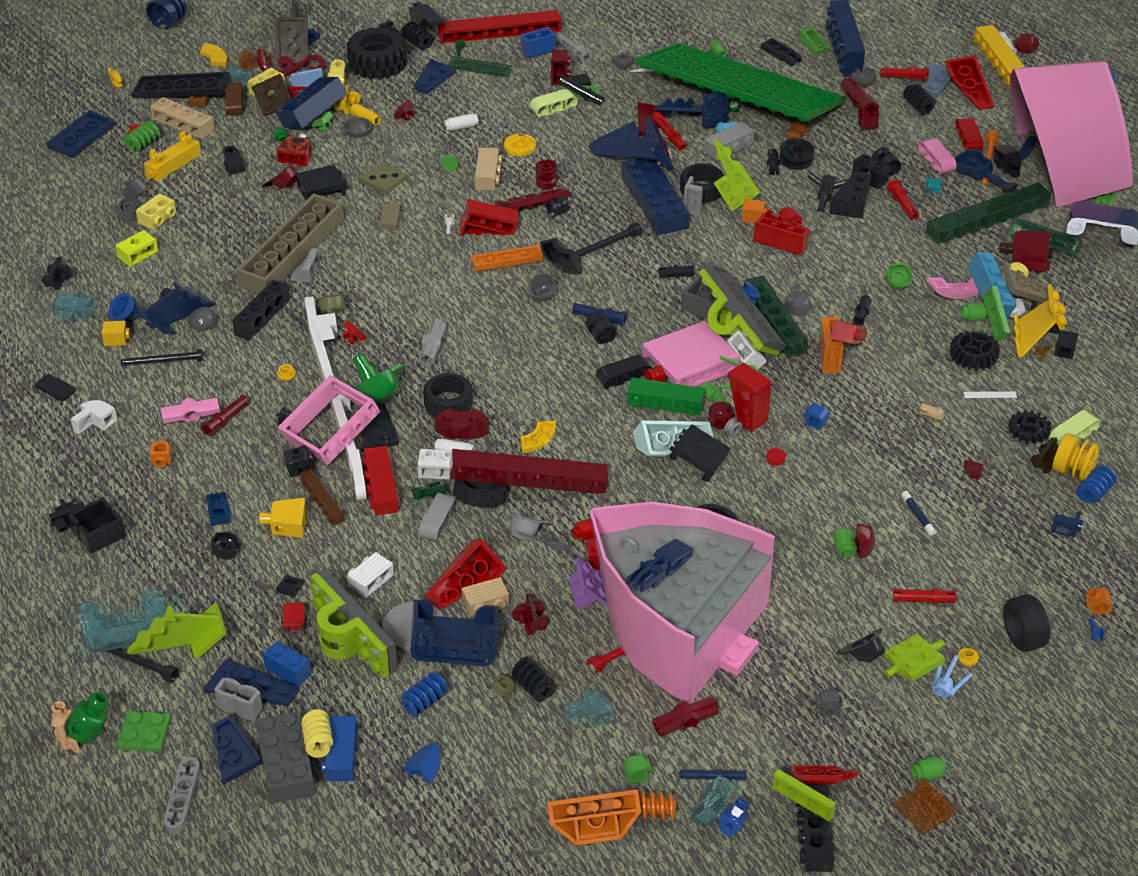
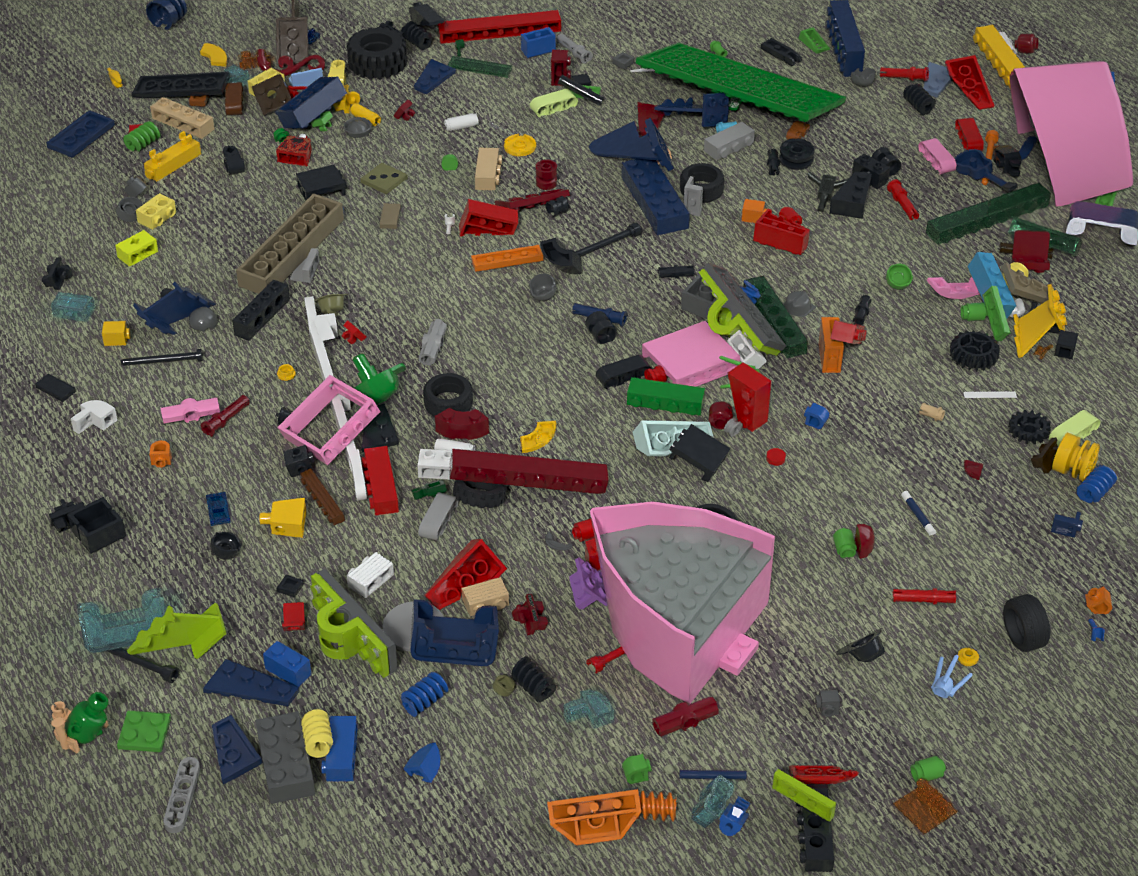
(122, 308): blue piece -> none
(238, 698): light grey brick -> none
(285, 178): dark red piece -> none
(523, 527): light grey piece -> none
(666, 562): dark blue arm -> none
(673, 136): red pin -> none
(713, 392): bright green plate -> none
(737, 183): lime piece -> none
(867, 108): dark red piece -> none
(914, 657): lime plate -> none
(934, 184): teal tile -> none

